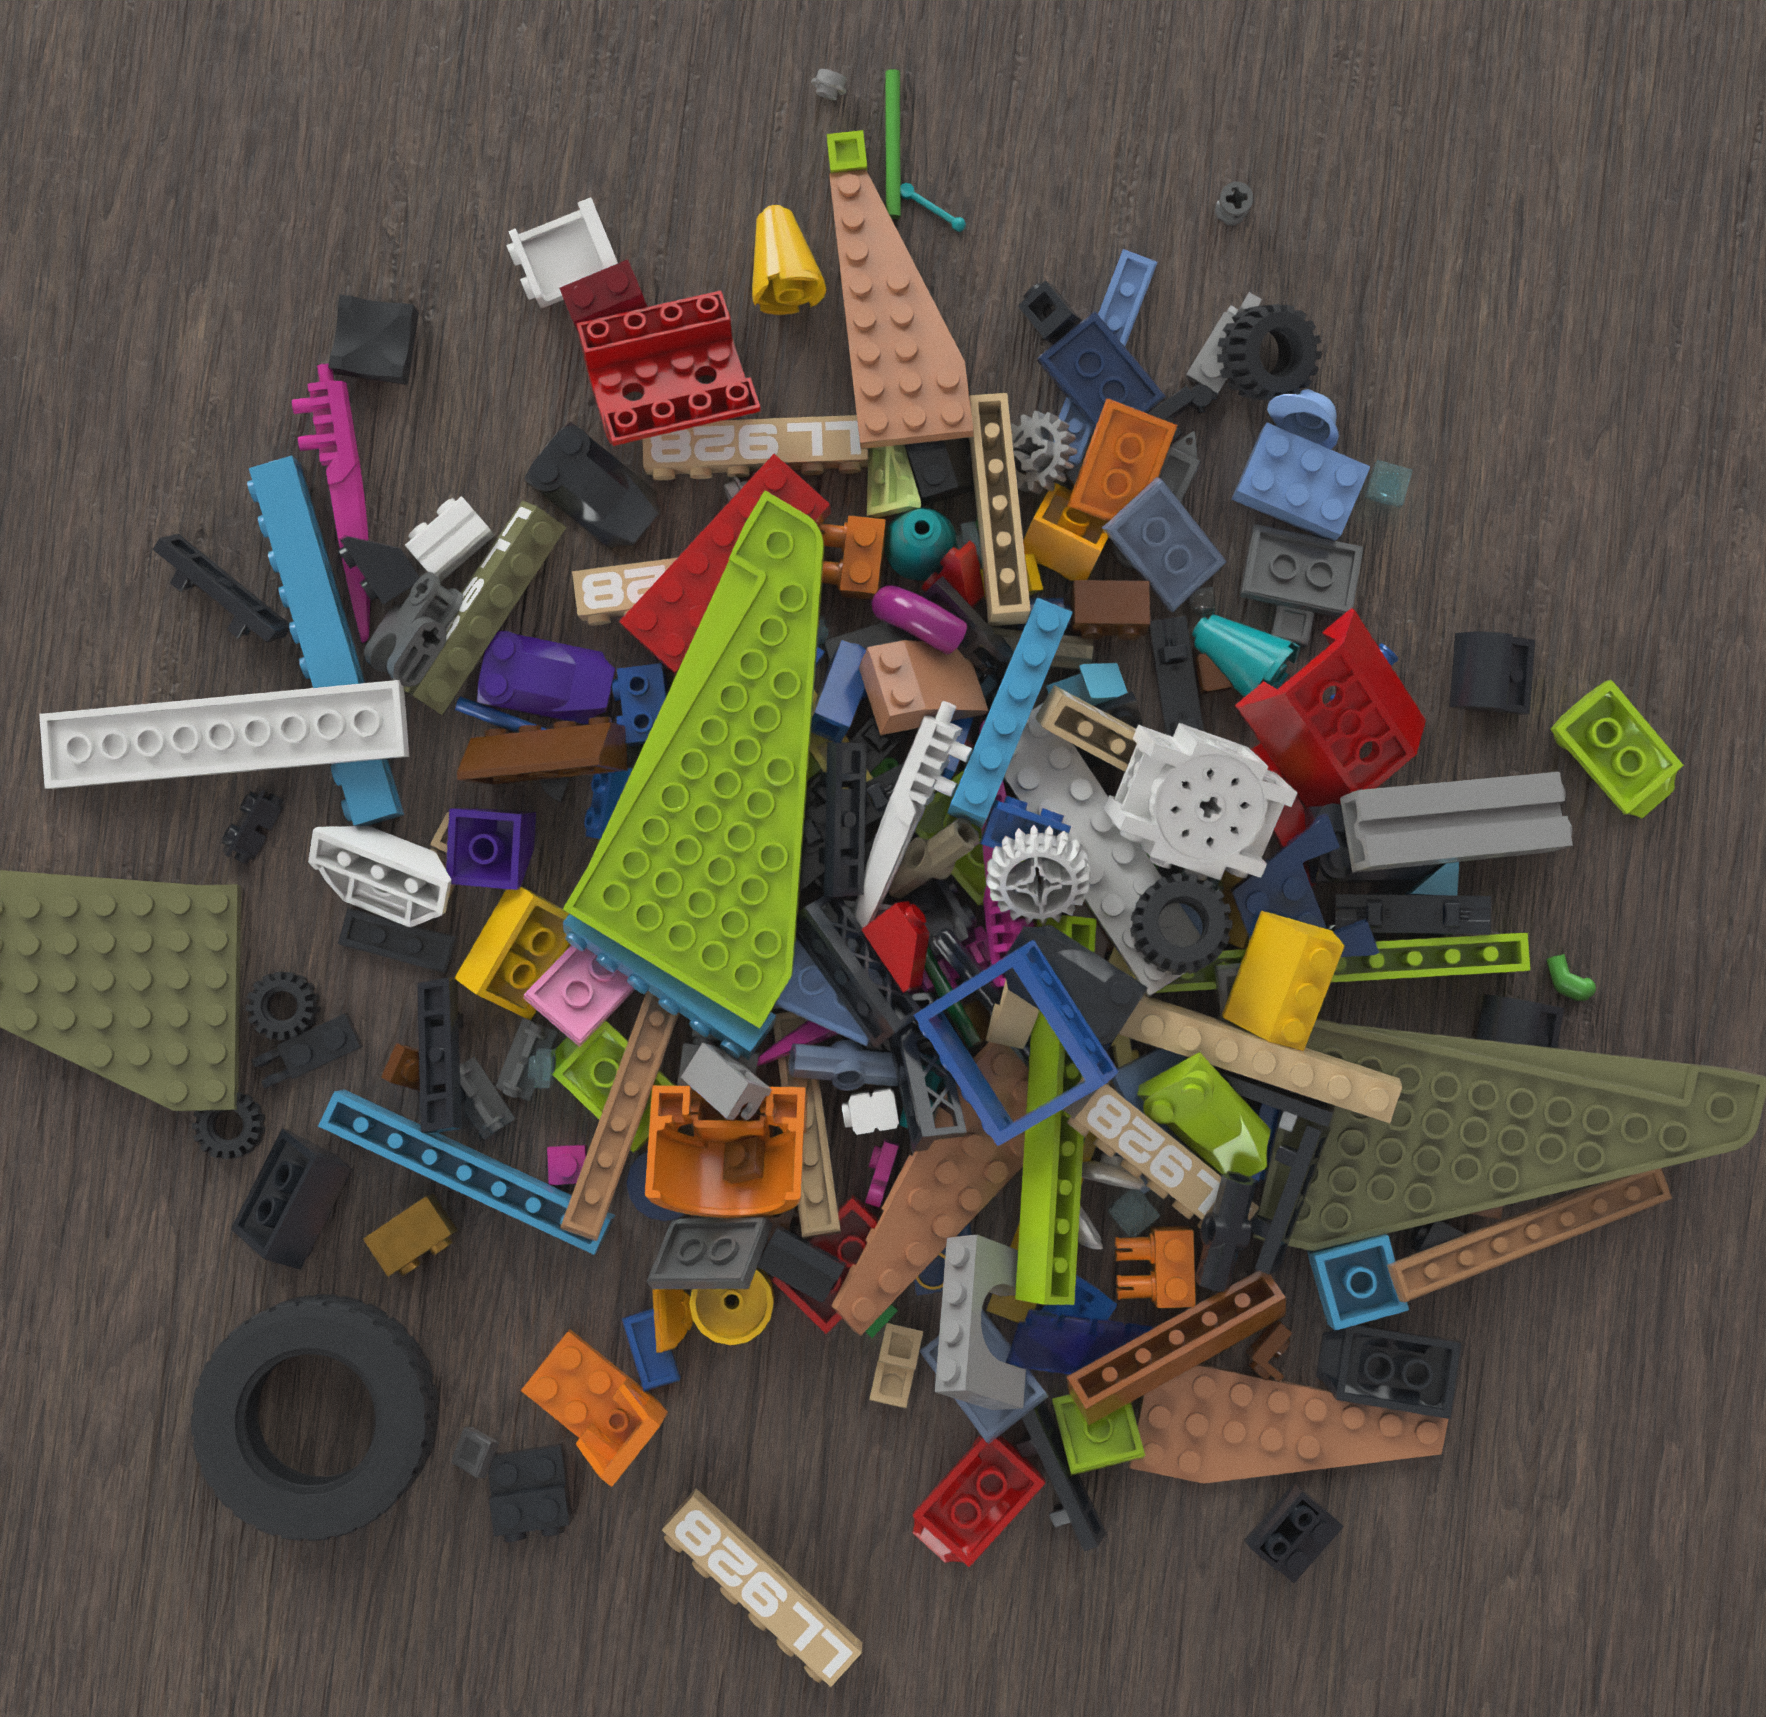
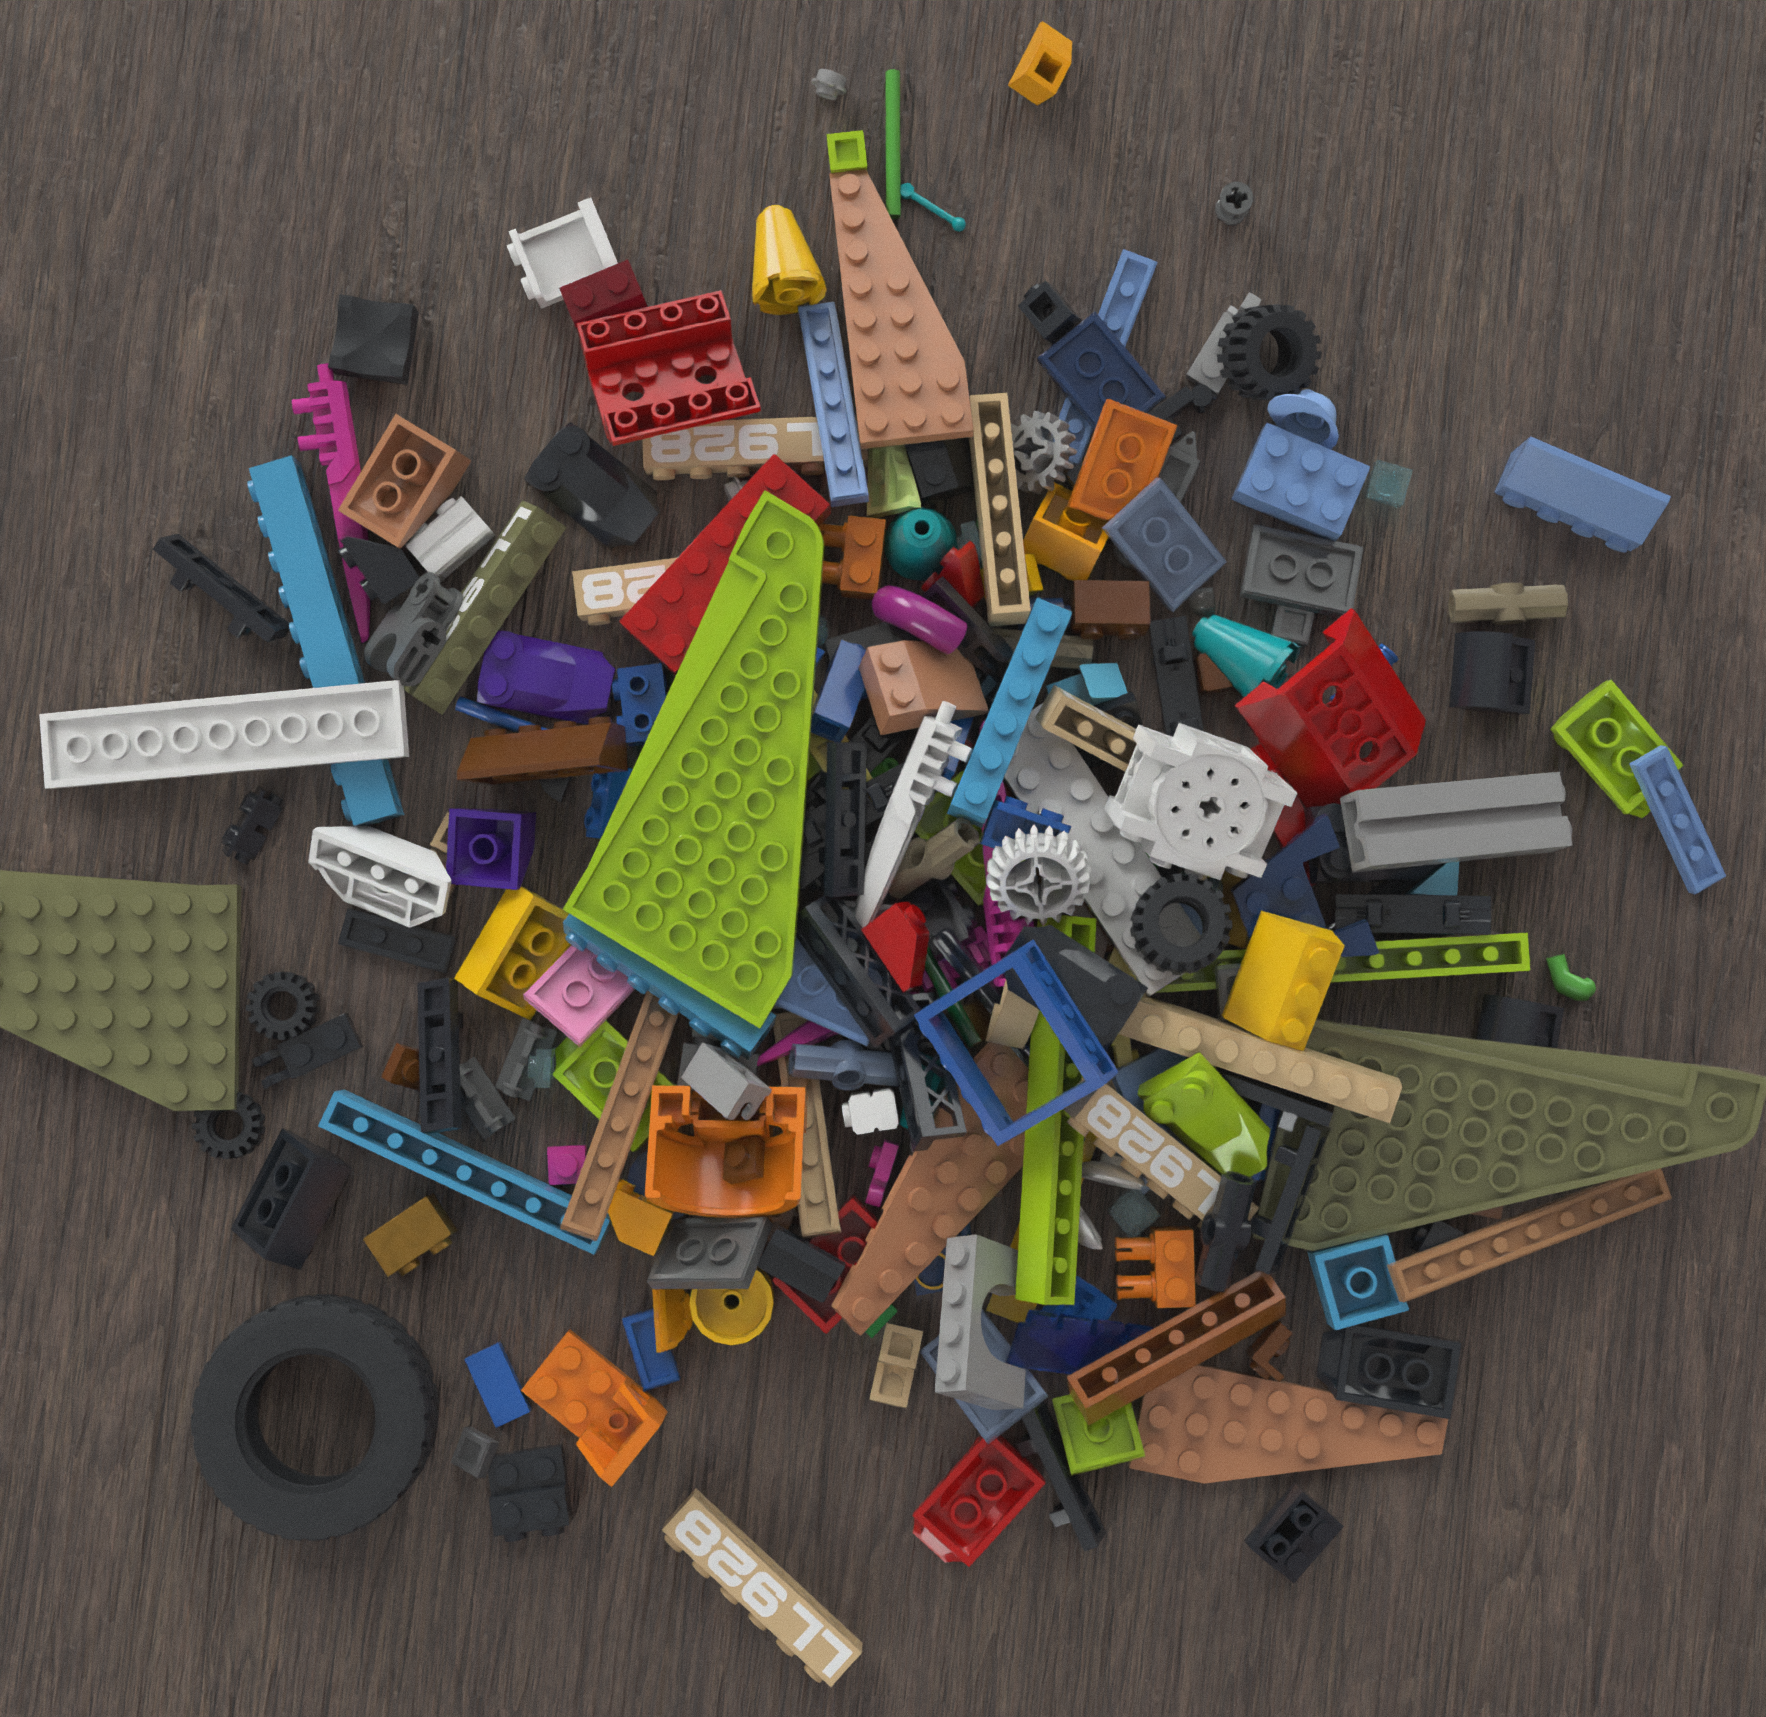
(403, 482): none -> nougat slope
(498, 1384): none -> blue tile
(638, 1219): none -> light orange slope
(833, 404): none -> medium blue tile
(1042, 65): none -> light orange slope
(1507, 603): none -> dark tan piece
(1580, 495): none -> medium blue slope
(1677, 819): none -> medium blue tile

